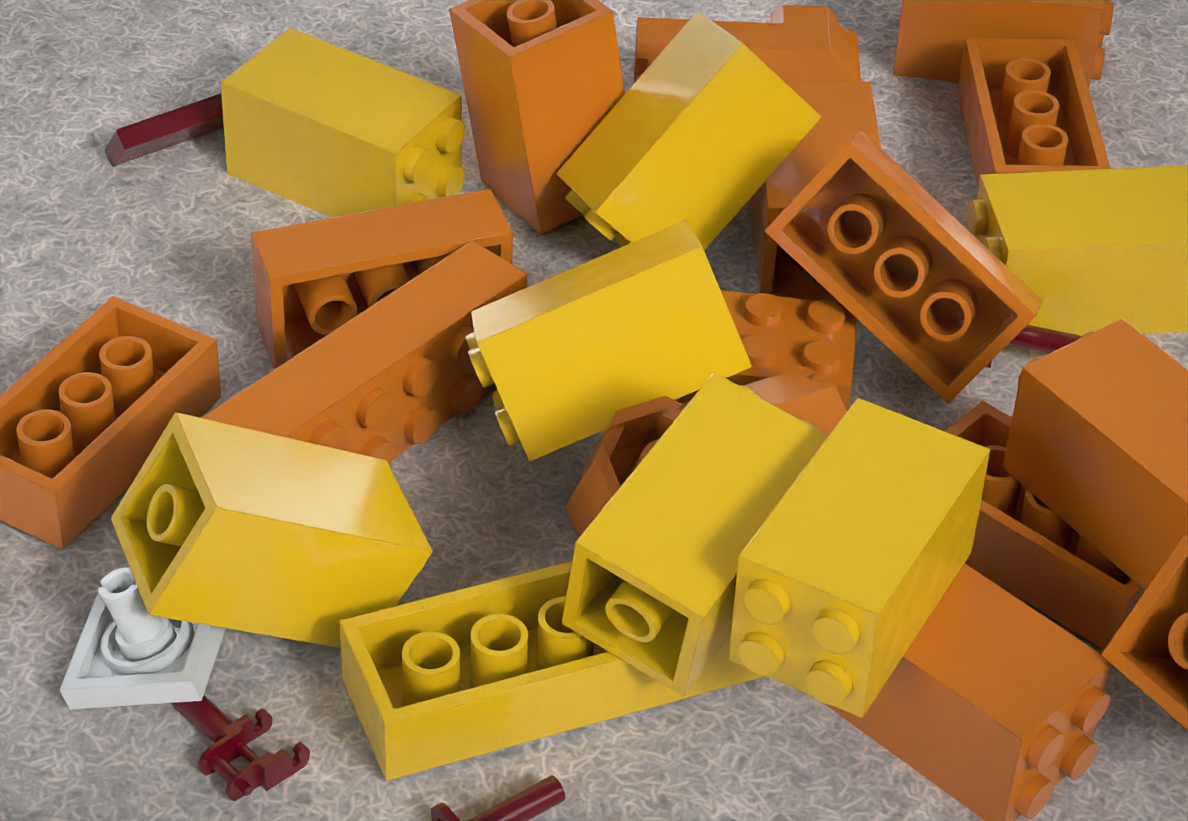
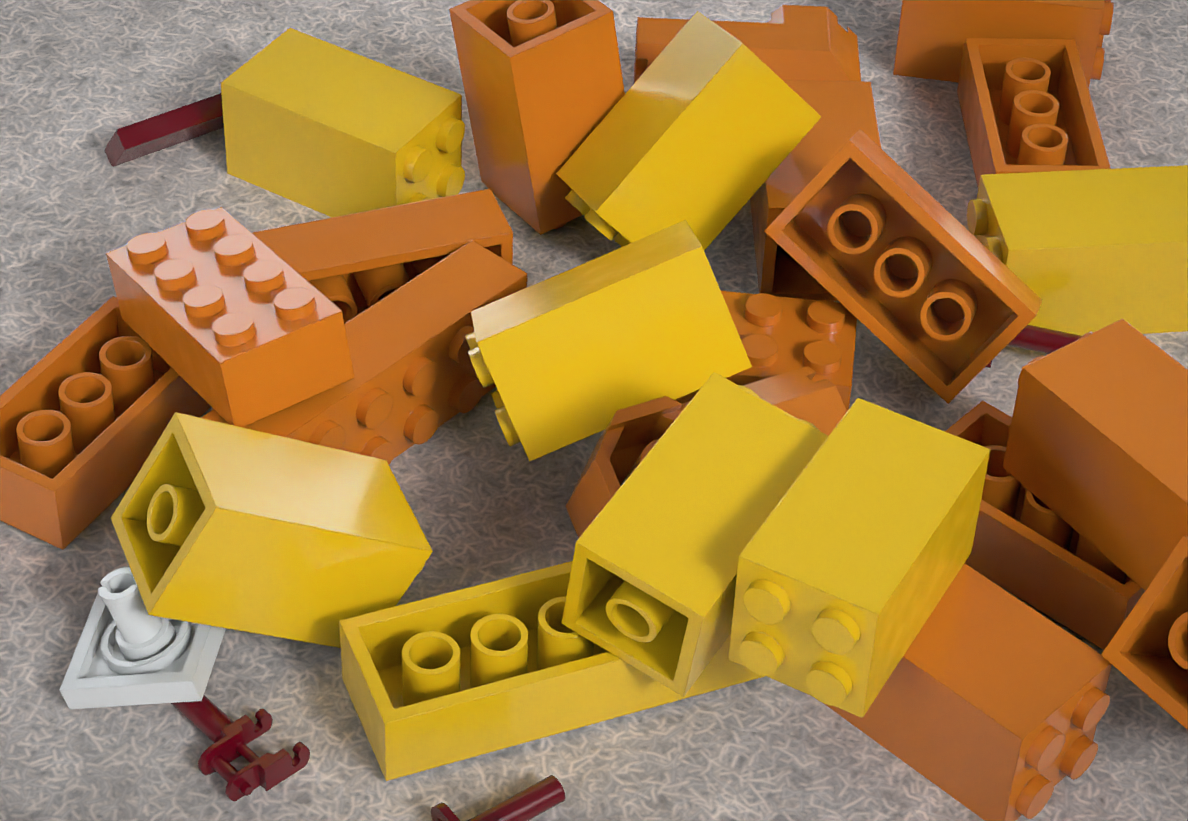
(230, 316): none -> orange brick

